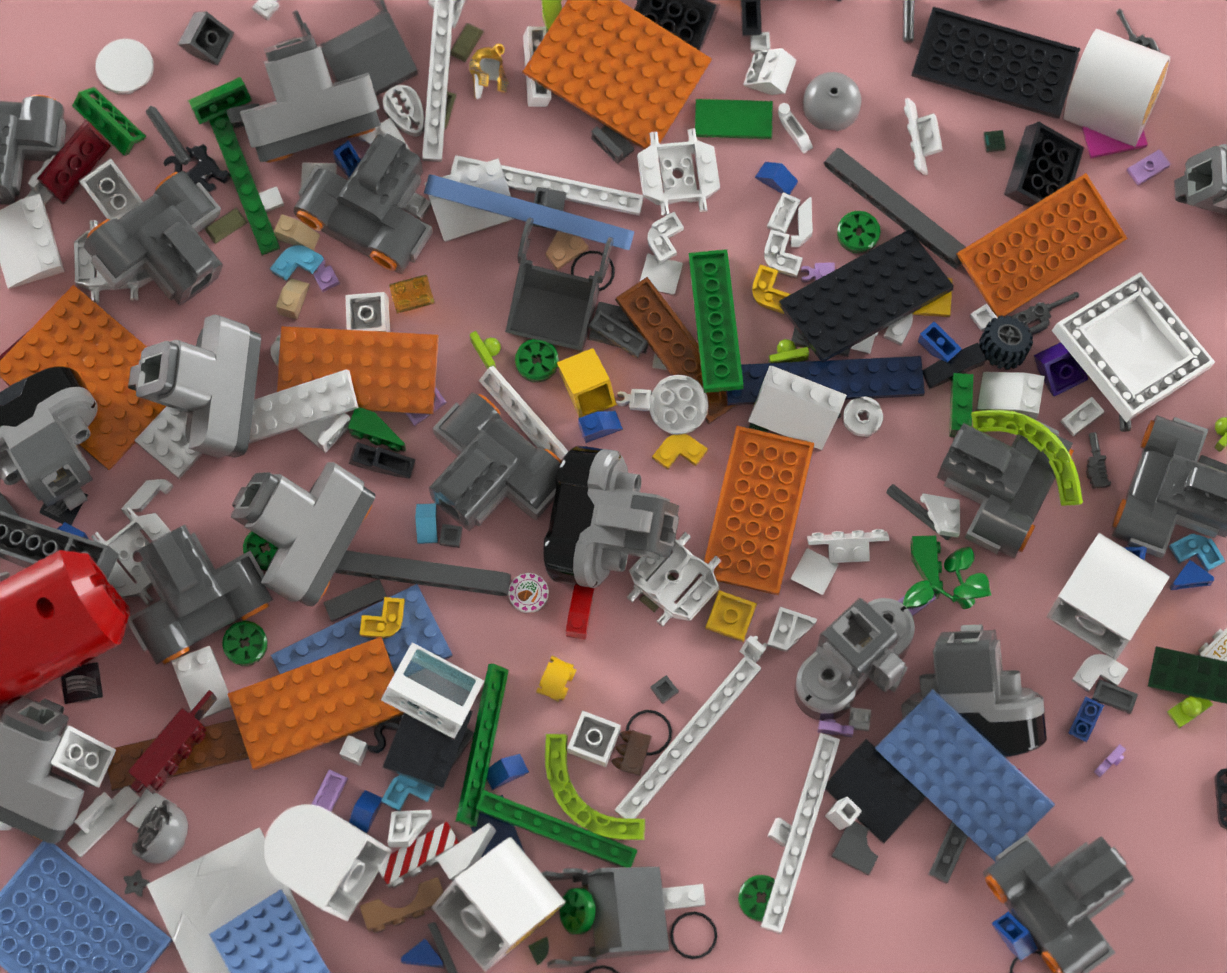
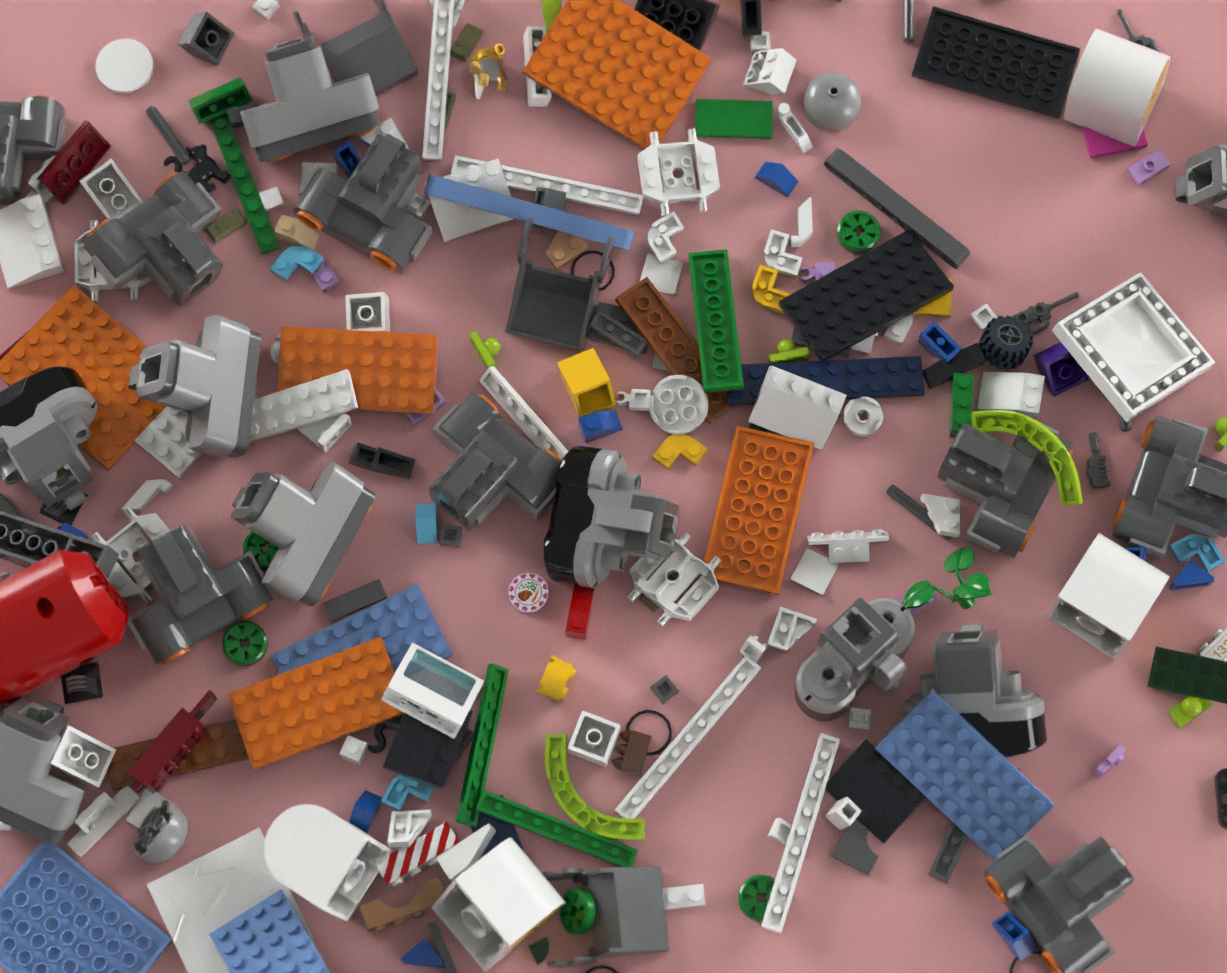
(106, 122): green fence -> none
(130, 880): dark grey plate -> none
(197, 675): white slope -> none
(292, 298): tan slope -> none
(330, 790): lavender plate -> none
(370, 426): green slope -> none
(387, 624): yellow plate -> none
(411, 294): clear yellow bracket -> none
(412, 103): white piece -> none
(424, 573): dark grey beam -> none
(506, 770): blue slope -> none
(540, 371): green wheel -> none
(612, 143): dark grey panel -> none
(672, 938): black piece -> none
(731, 616): yellow plate -> none
(783, 213): white plate -> none
(830, 726): lavender plate -> none
(924, 135): white bracket -> none
(925, 559): green slope -> none
(994, 141): clear green tile -> none
(1041, 246): orange plate -> none
(1042, 164): black slope -> none
(1082, 416): white plate -> none
(1086, 719): blue slope -> none
(1097, 666): white plate -> none
(1114, 696): dark grey tile -> none

